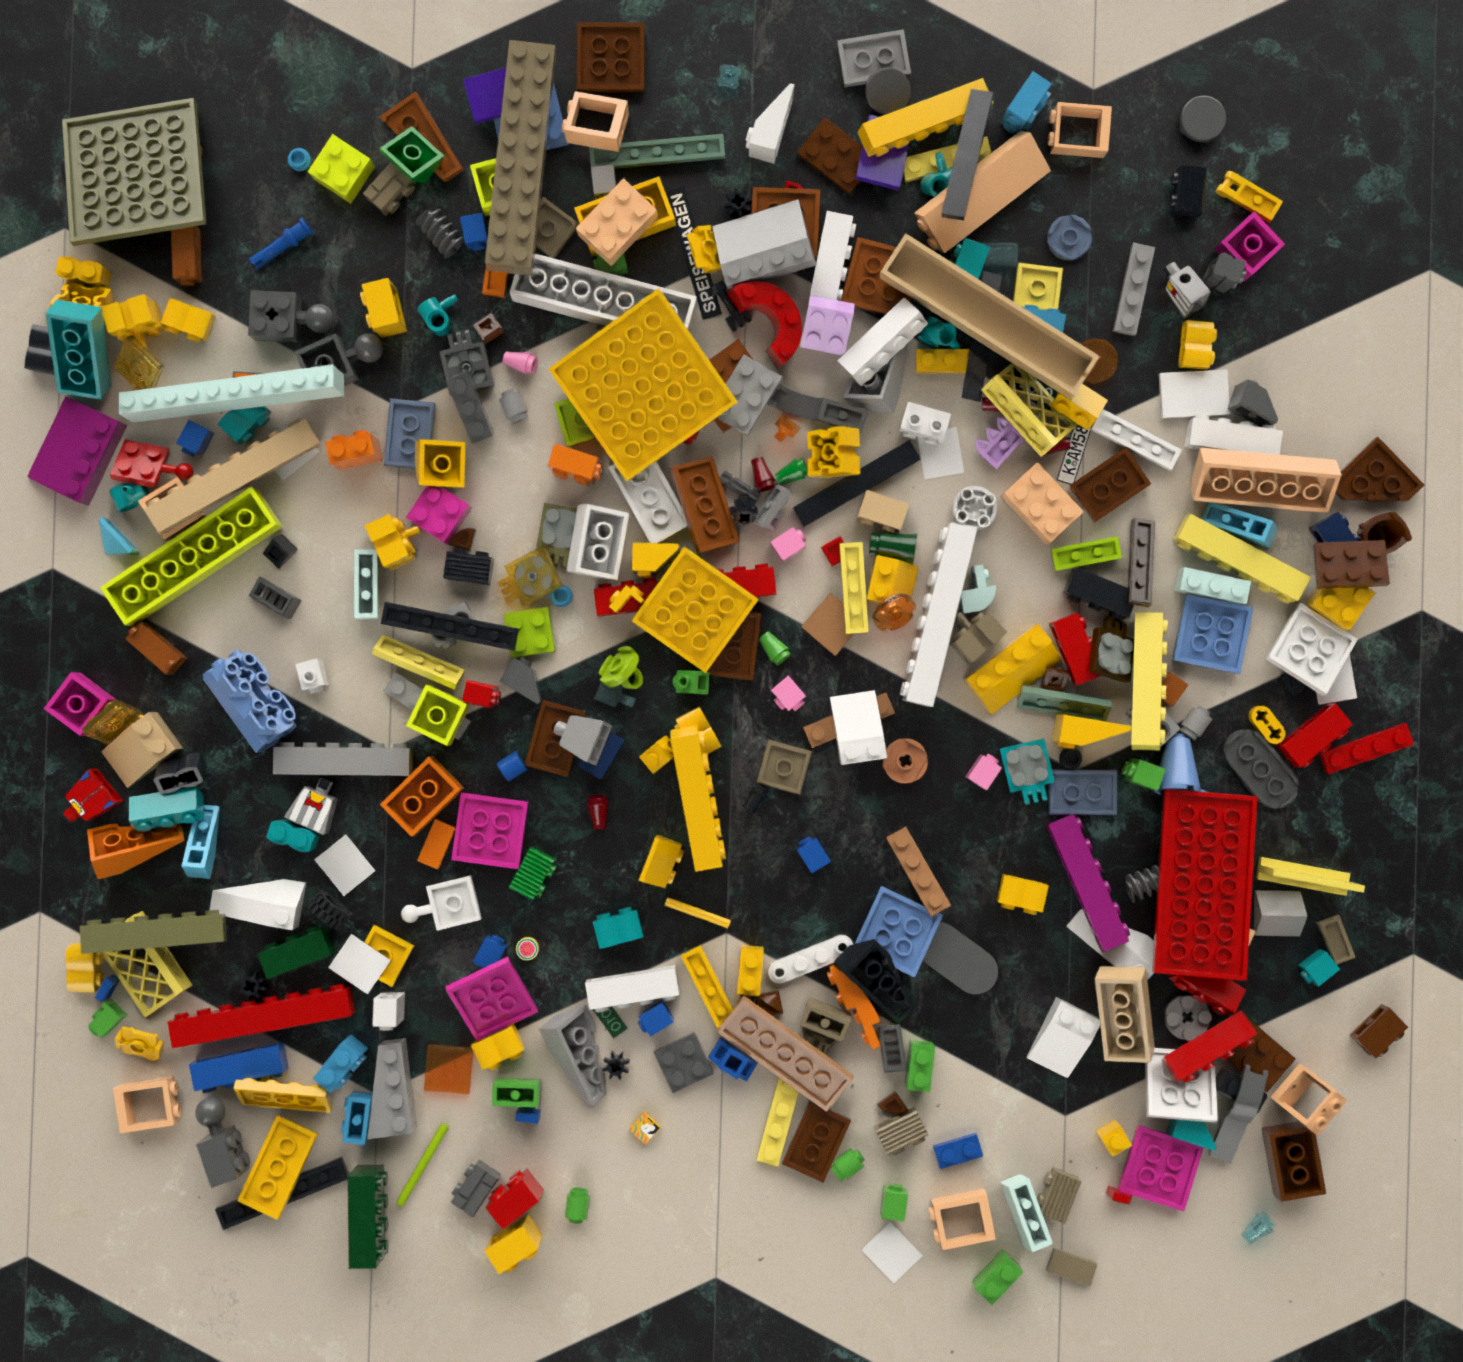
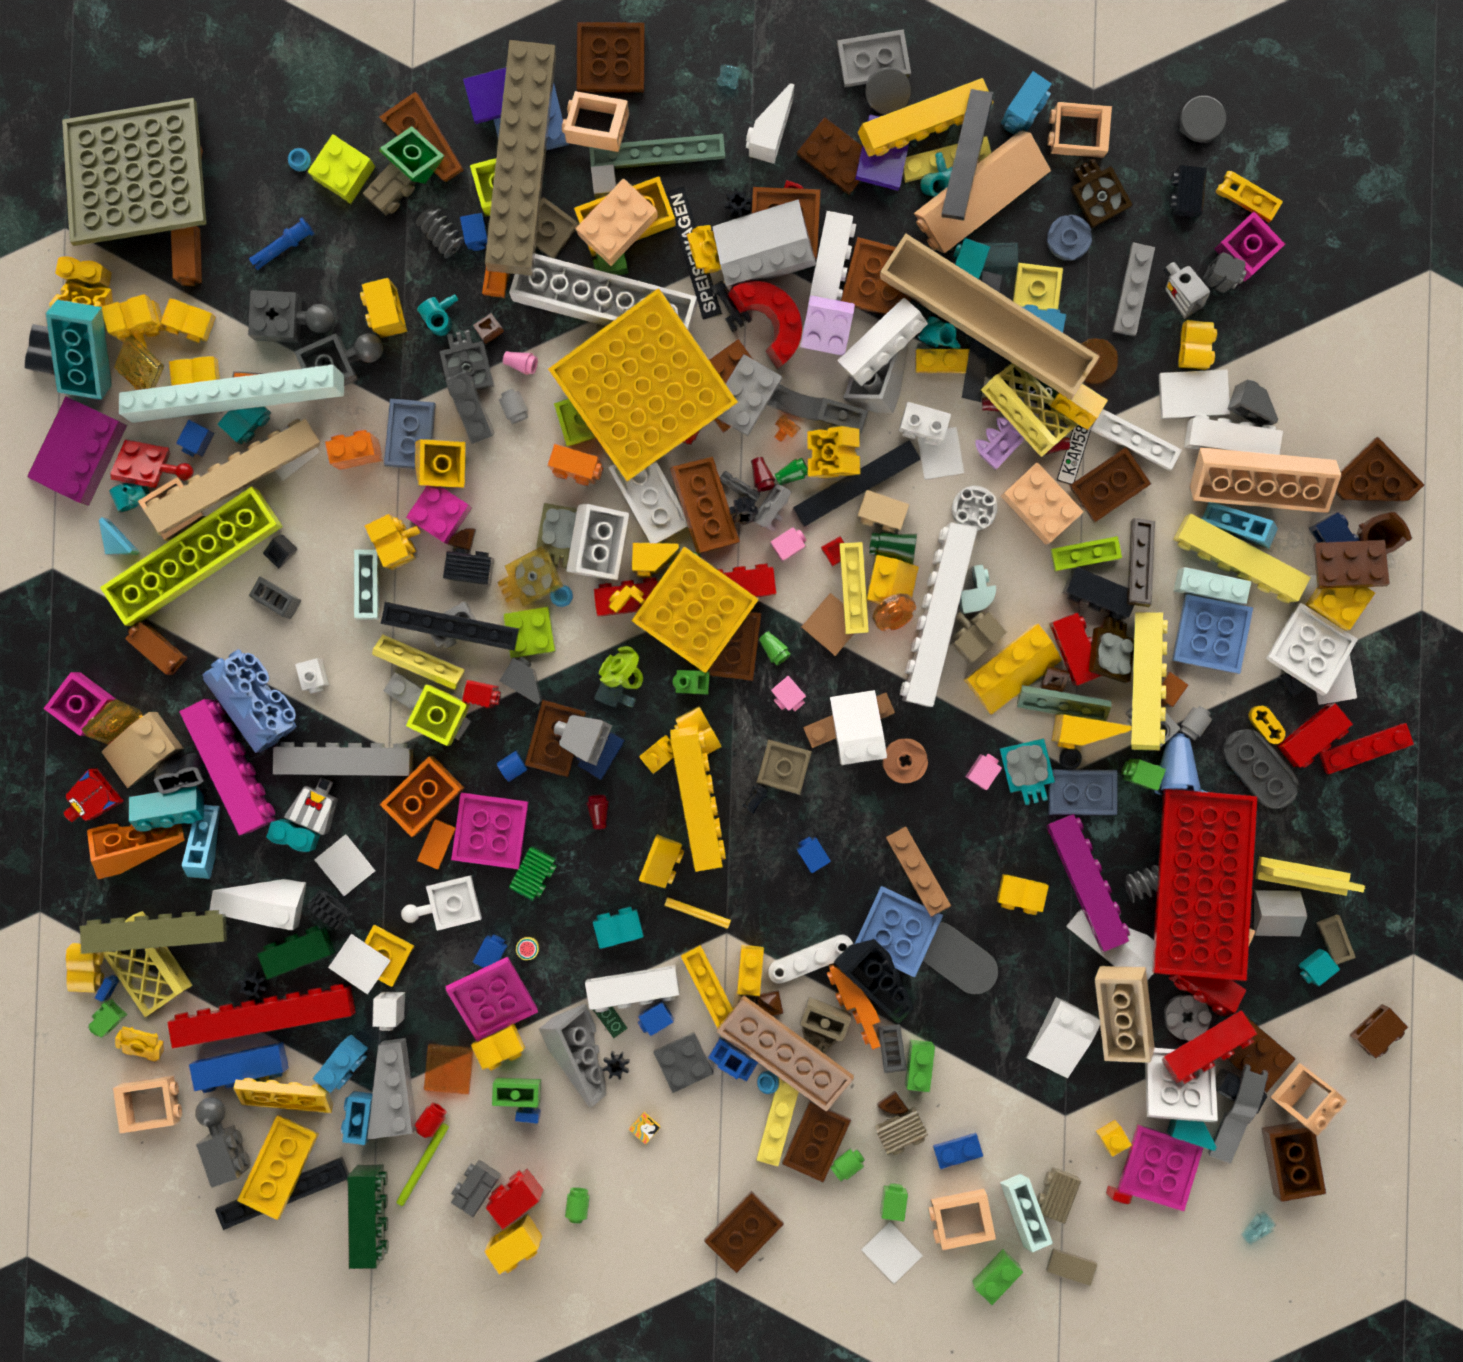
(194, 370): none -> yellow brick
(228, 765): none -> dark pink brick
(430, 1120): none -> red brick
(743, 1231): none -> reddish brown plate
(768, 1082): none -> dark azure plate
(1099, 193): none -> dark brown piece

